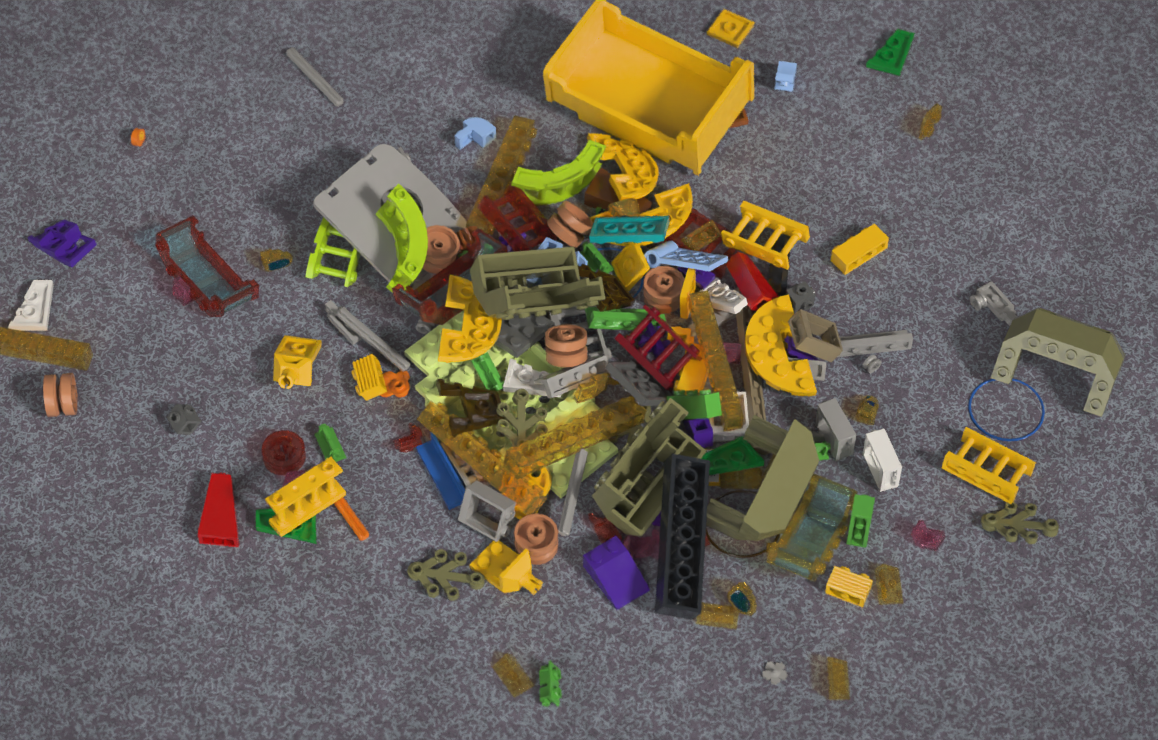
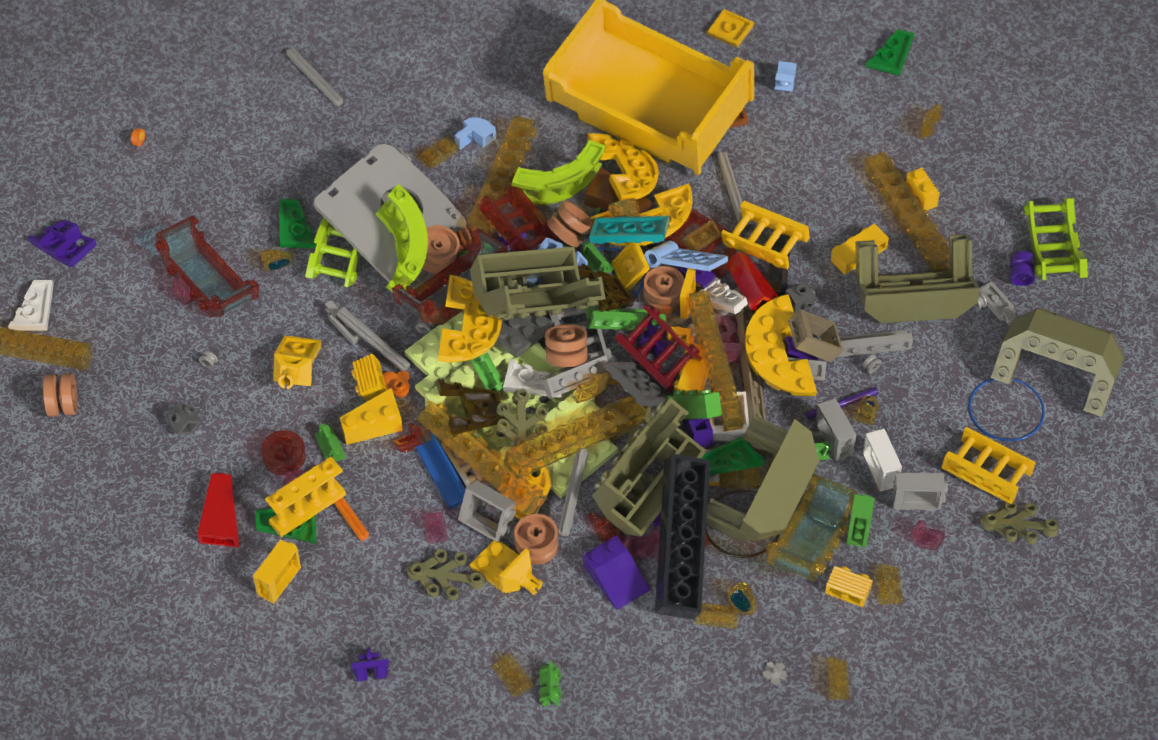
(208, 359): none -> light grey bush
(277, 571): none -> yellow window
(293, 226): none -> green wing
(372, 419): none -> yellow wedge
(380, 666): none -> dark purple hips
(435, 155): none -> clear yellow slope
(435, 527): none -> clear pink panel
(729, 328): none -> clear pink bracket
(730, 184): none -> light grey axle
(846, 401): none -> dark purple bar
(908, 211): none -> clear yellow brick
(917, 294): none -> olive wedge
(919, 491): none -> light grey window
(923, 188): none -> yellow brick
(1022, 268): none -> dark purple wheel
(1076, 259): none -> lime fence

